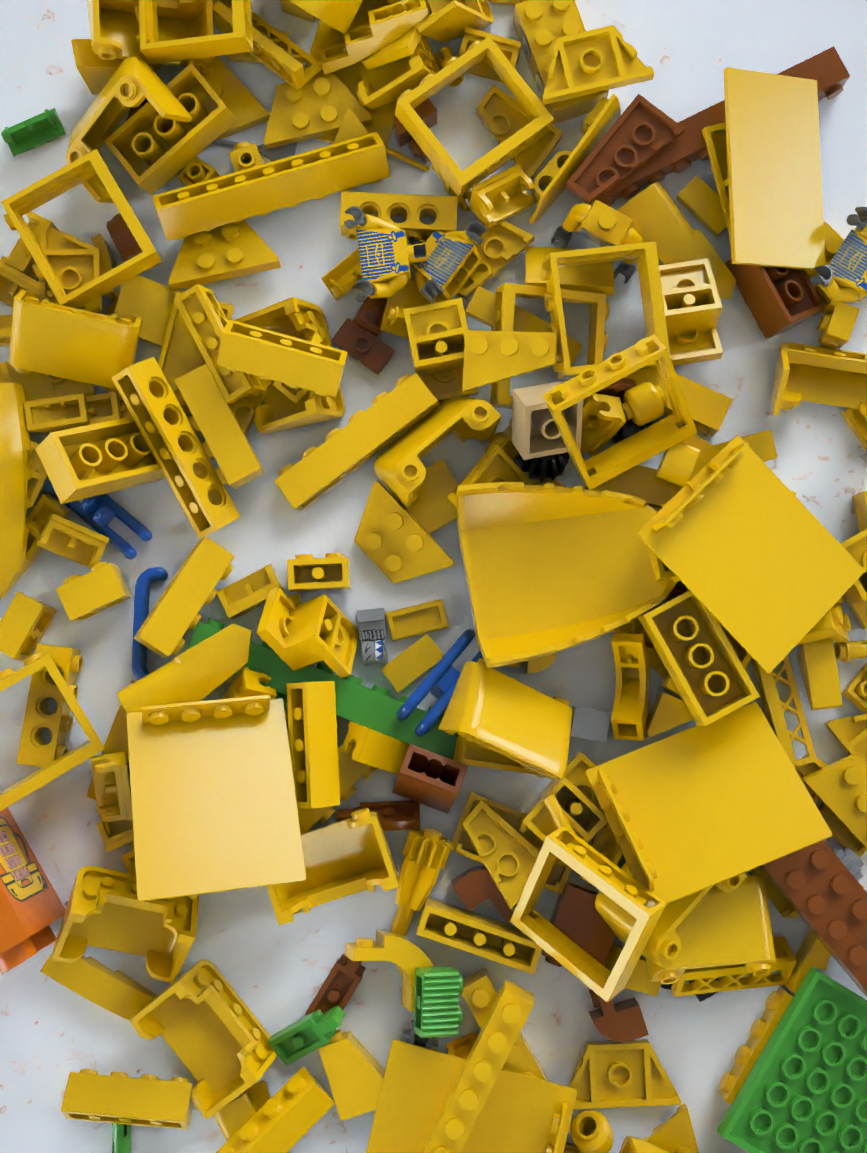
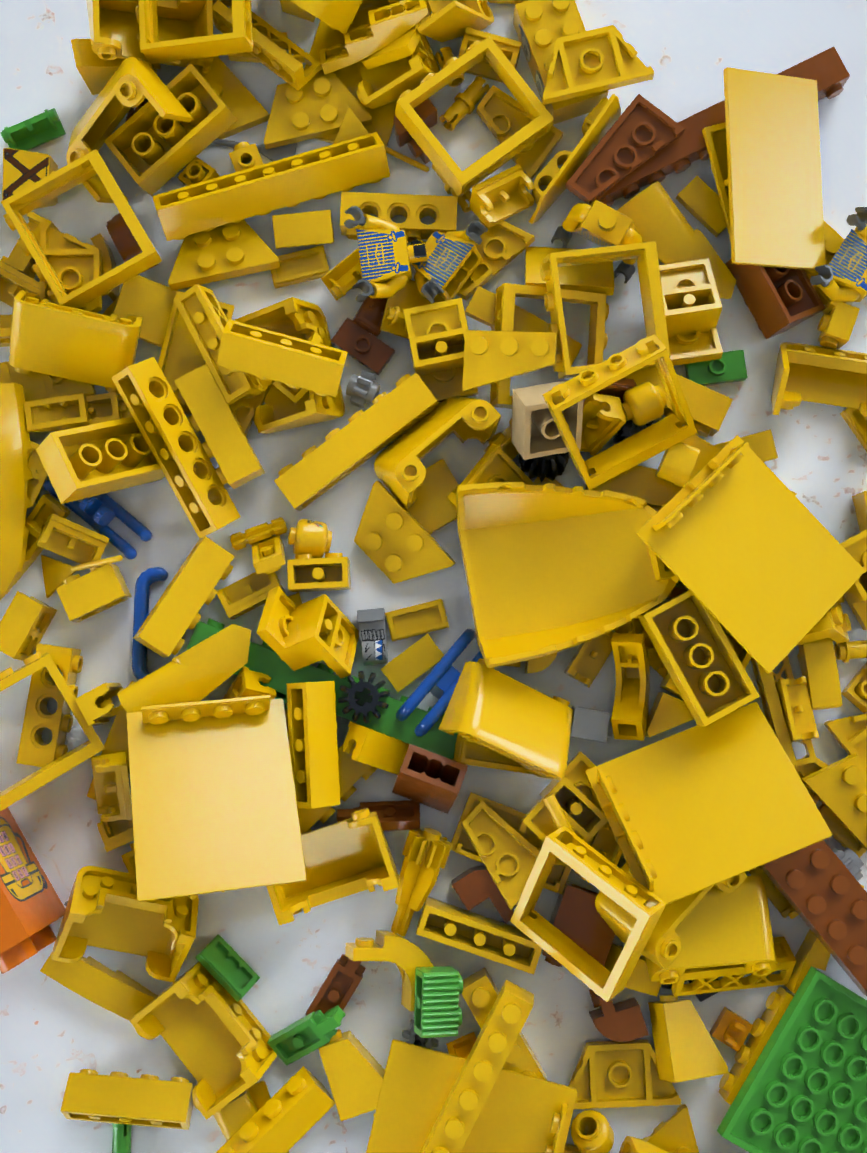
(23, 169): none -> yellow torso
(56, 571): none -> yellow piece
(98, 705): none -> yellow hinge
(227, 967): none -> bright green plate
(258, 533): none -> yellow axle
(268, 555): none -> yellow plate
(300, 267): none -> yellow tile
(303, 229): none -> yellow hinge
(310, 538): none -> yellow head
(360, 687): none -> black gear
(362, 389): none -> light grey gear
(464, 103): none -> yellow pin
(590, 659): none -> yellow hinge
(682, 1042): none -> yellow slope
(724, 370): none -> bright green plate
(731, 1029): none -> light orange tile
(797, 709): none -> yellow hinge

